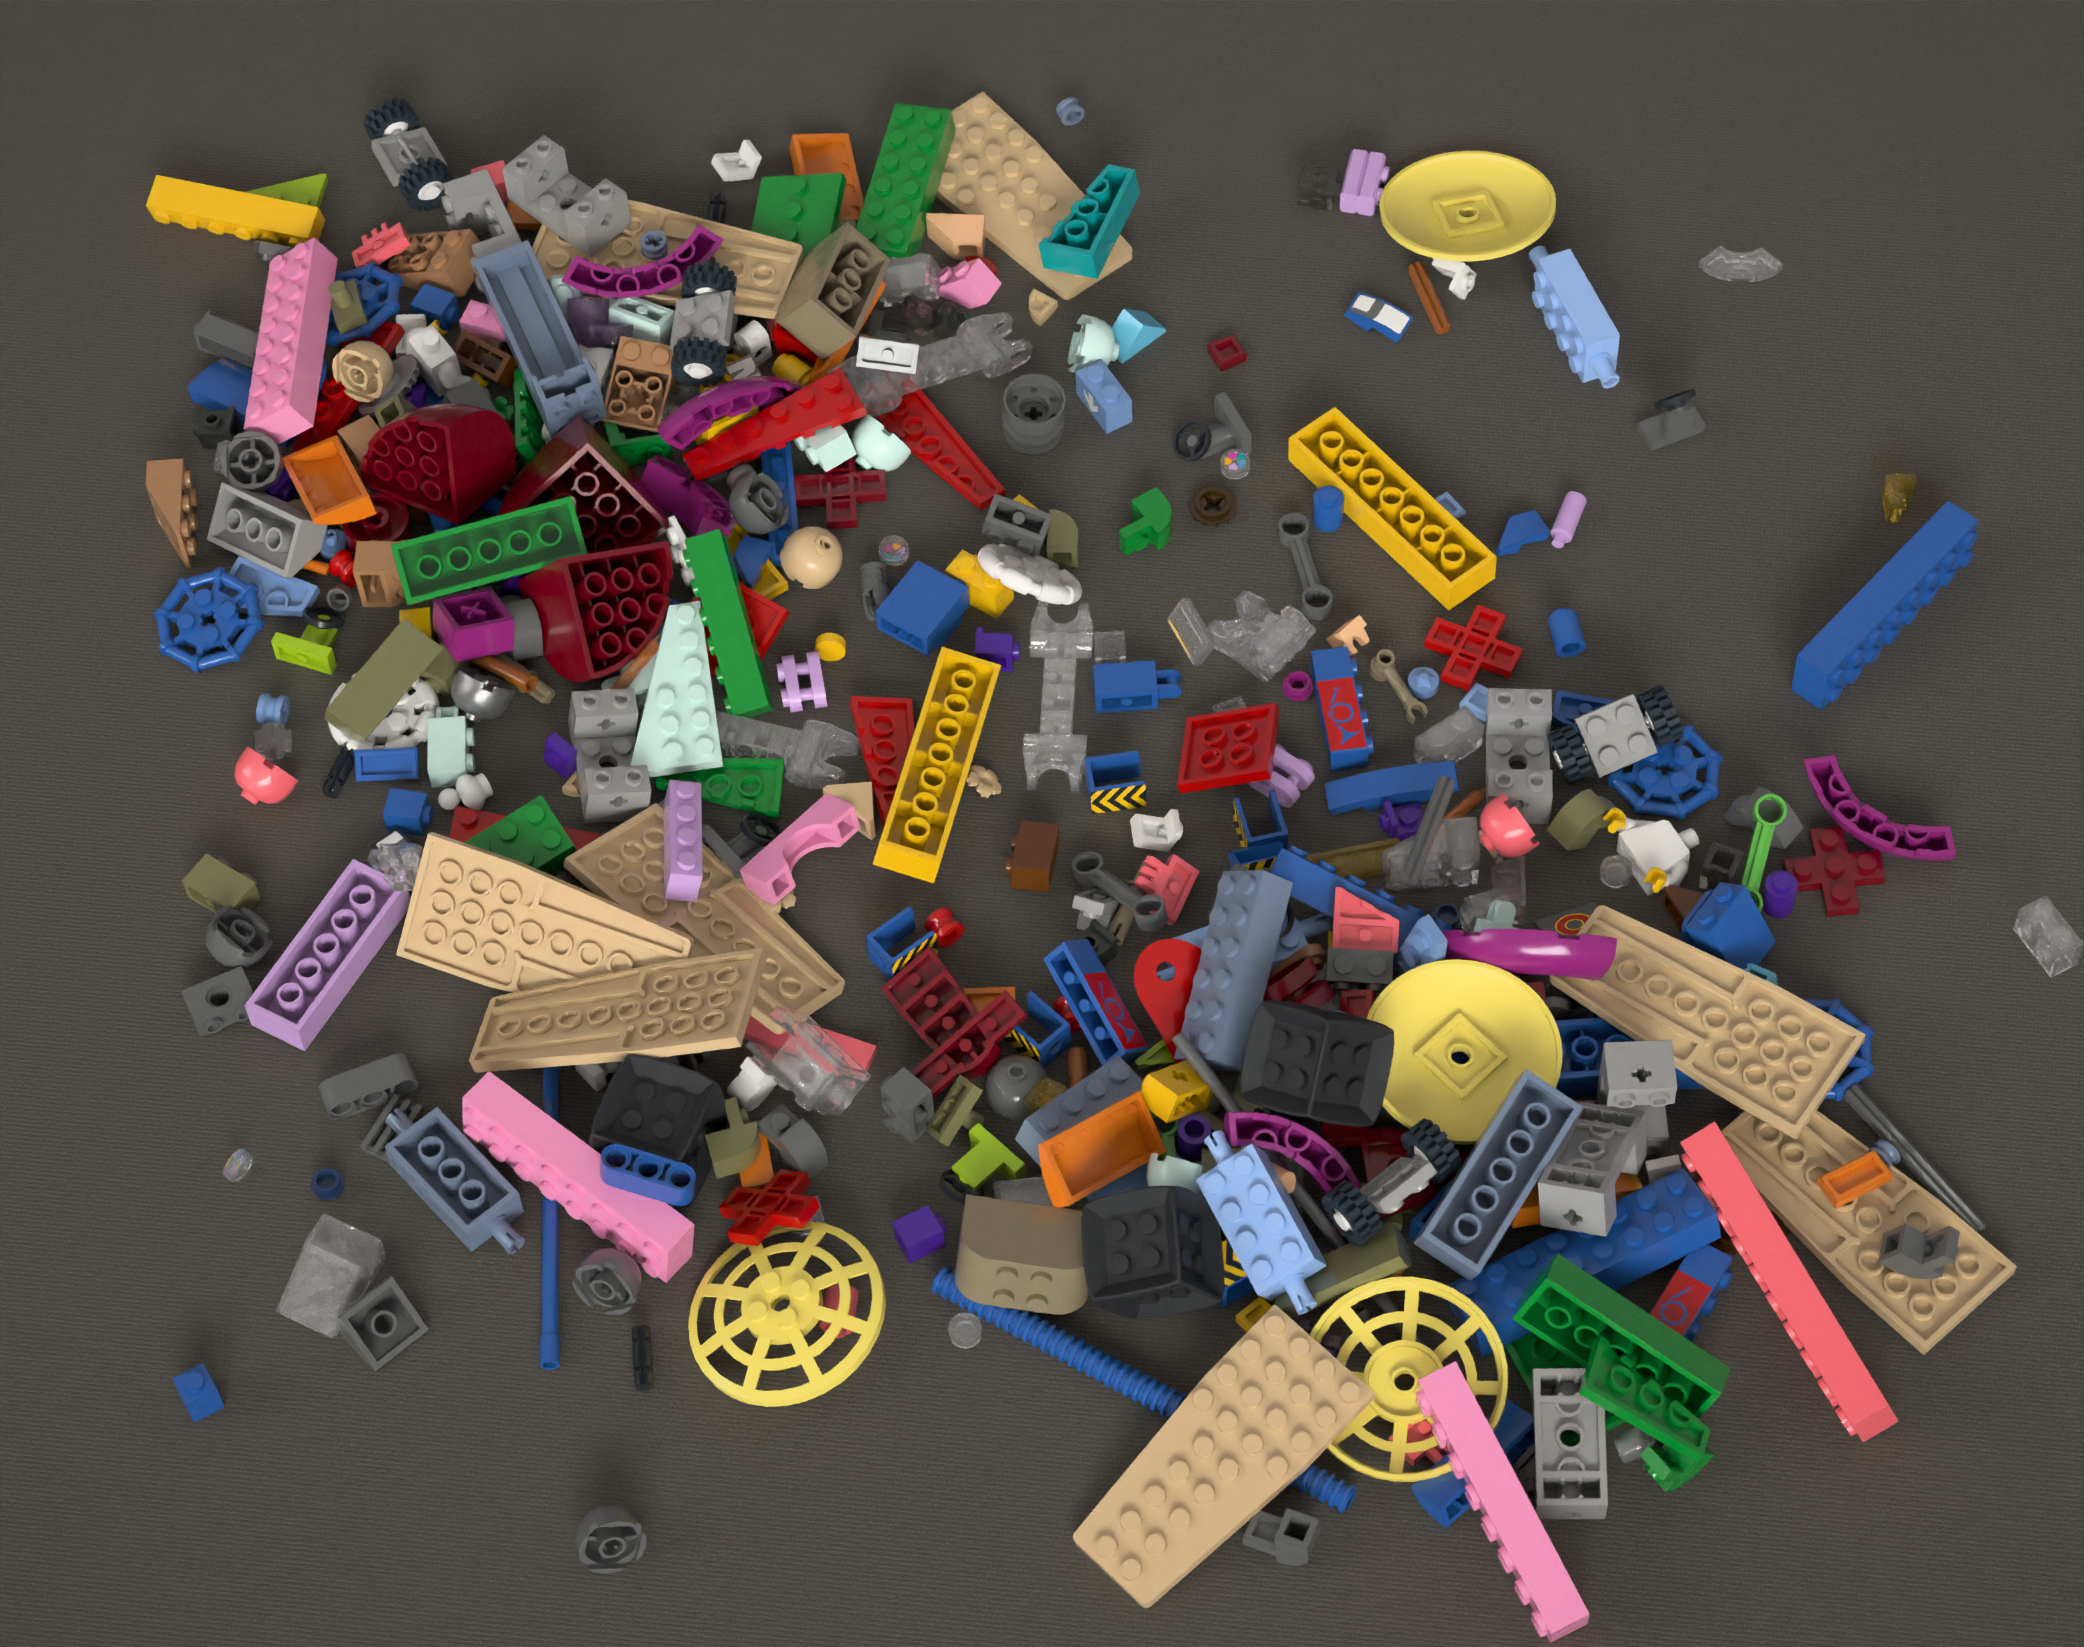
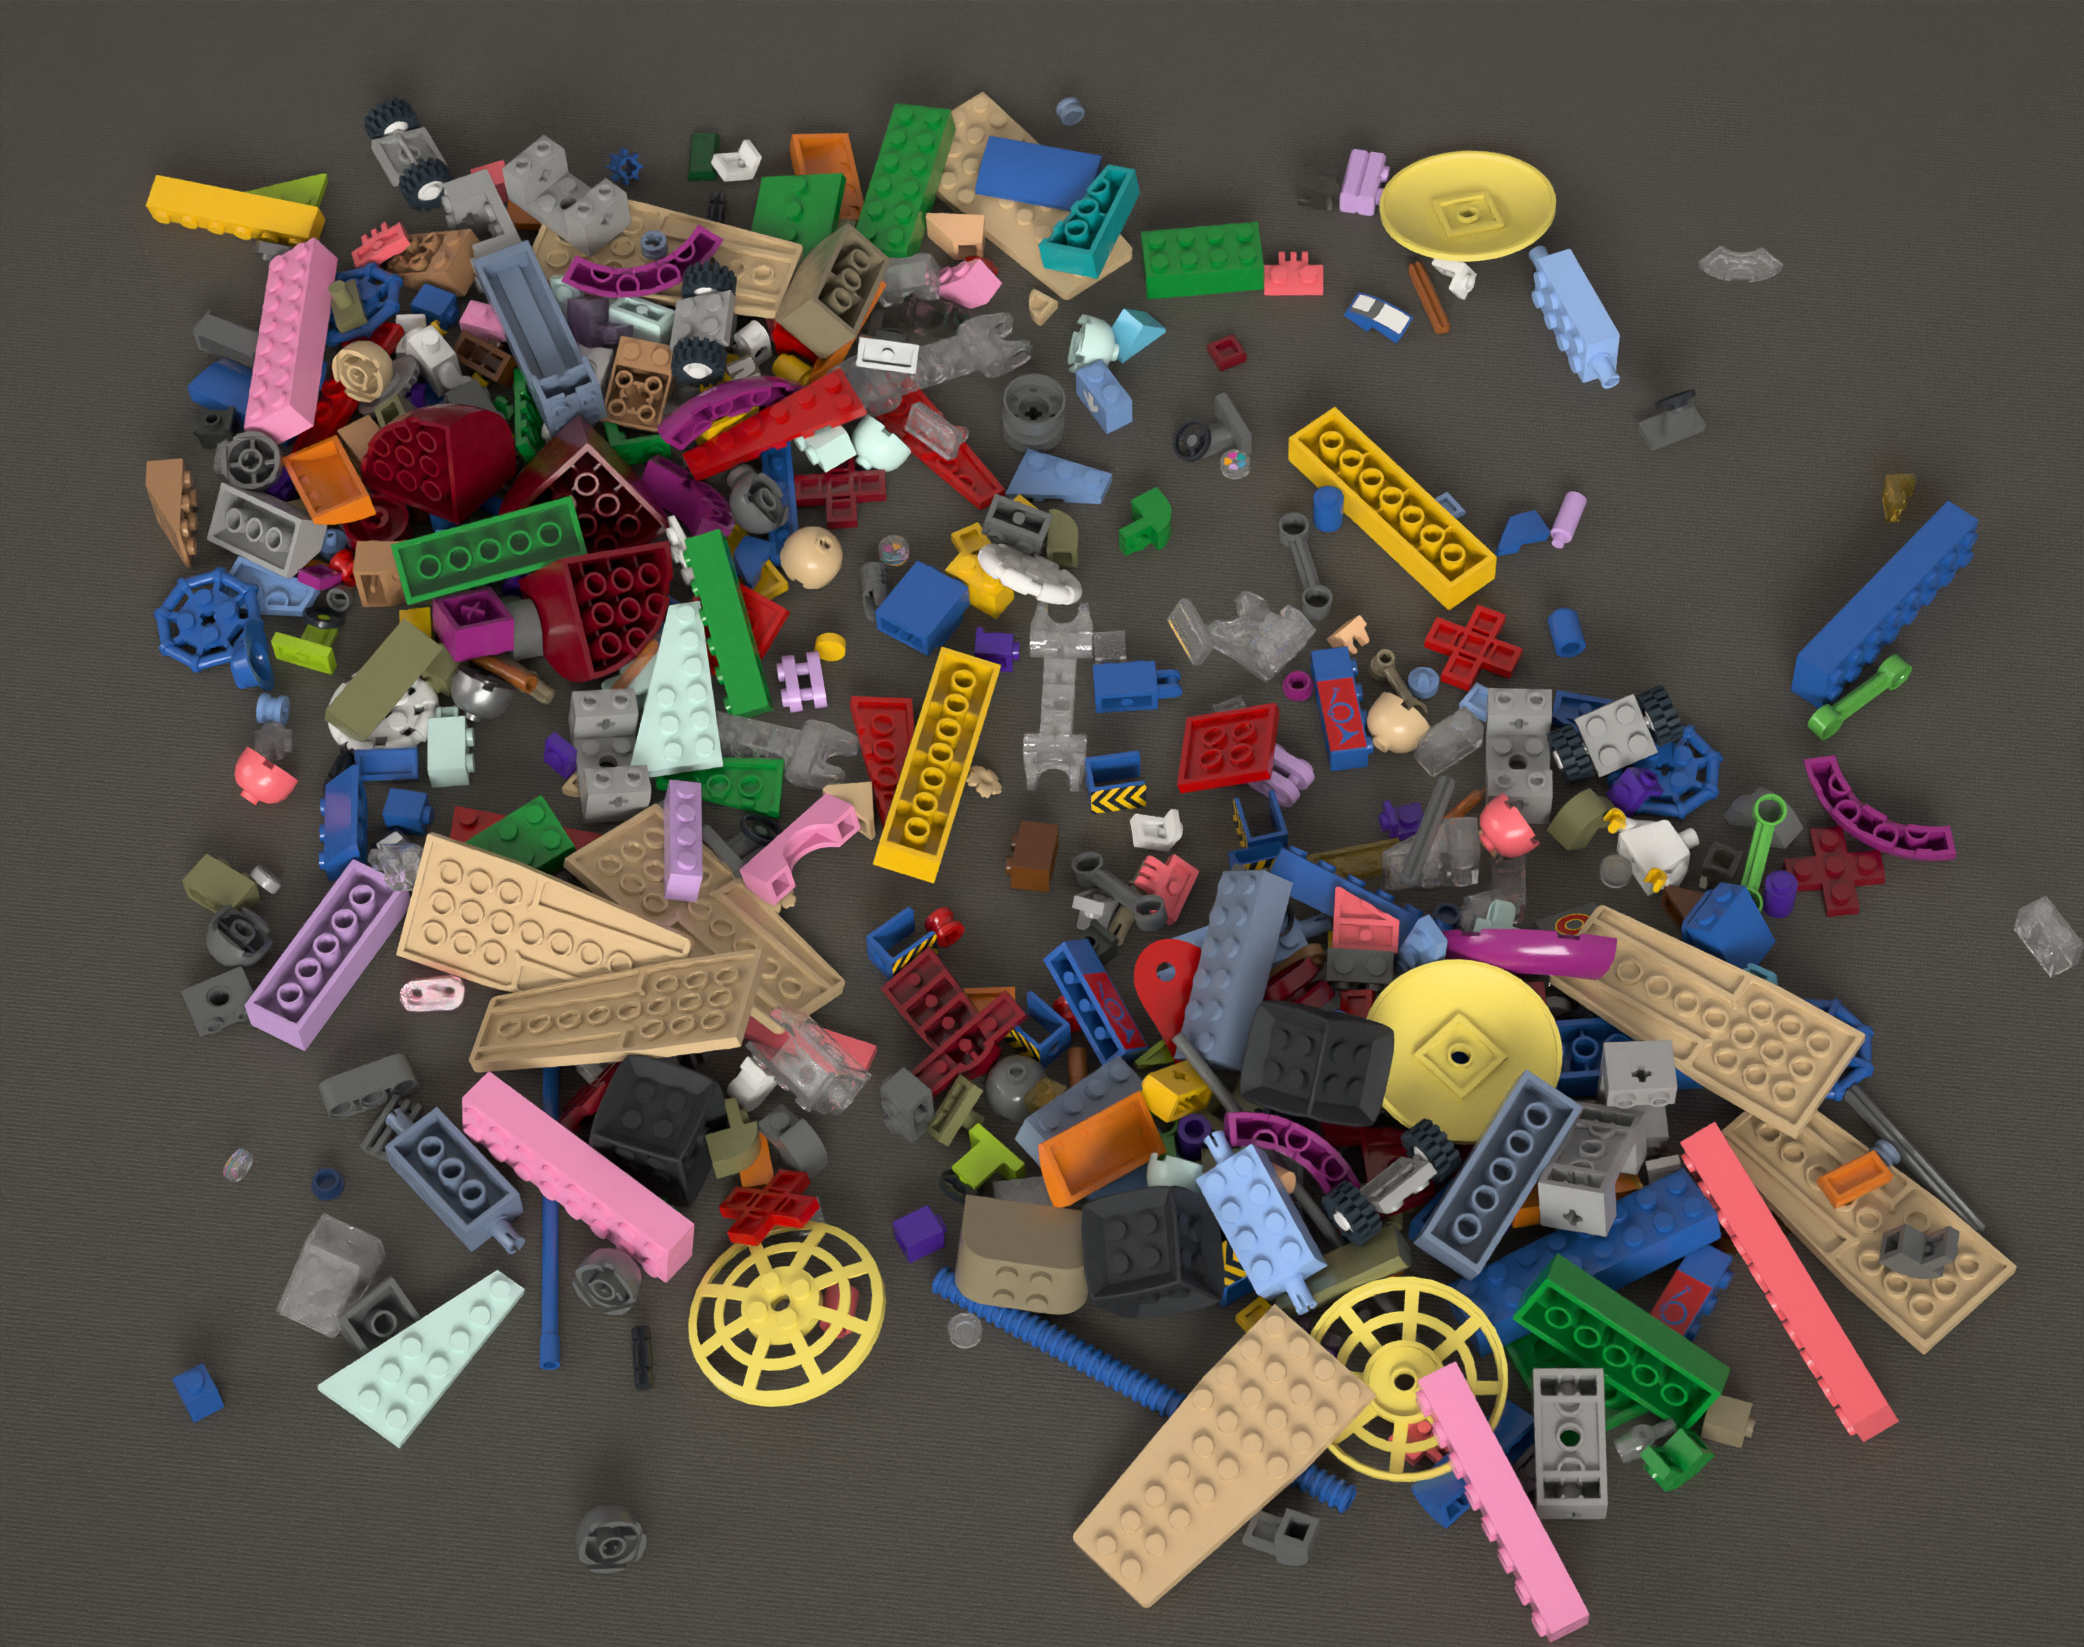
(251, 659): none -> blue piece
(266, 879): none -> light grey tile
(319, 577): none -> magenta tile
(345, 823): none -> blue slope
(410, 1372): none -> light aqua wing
(433, 993): none -> clear pink plate
(469, 789): white animal -> none
(587, 1099): none -> dark red plate
(627, 173): none -> blue gear
(657, 1187): blue beam -> none
(702, 150): none -> dark green tile
(935, 431): none -> clear tile
(970, 539): none -> yellow tile
(1036, 173): none -> blue slope
(1050, 477): none -> medium blue wing
(1202, 260): none -> green brick
(1213, 495): dark brown gear -> none
(1293, 276): none -> coral hinge
(1395, 726): none -> tan cylinder
(1398, 784): blue slope -> none
(1625, 1393): green wing -> none
(1633, 789): none -> dark purple bracket
(1728, 1421): none -> dark tan brick
(1829, 718): none -> bright green piece

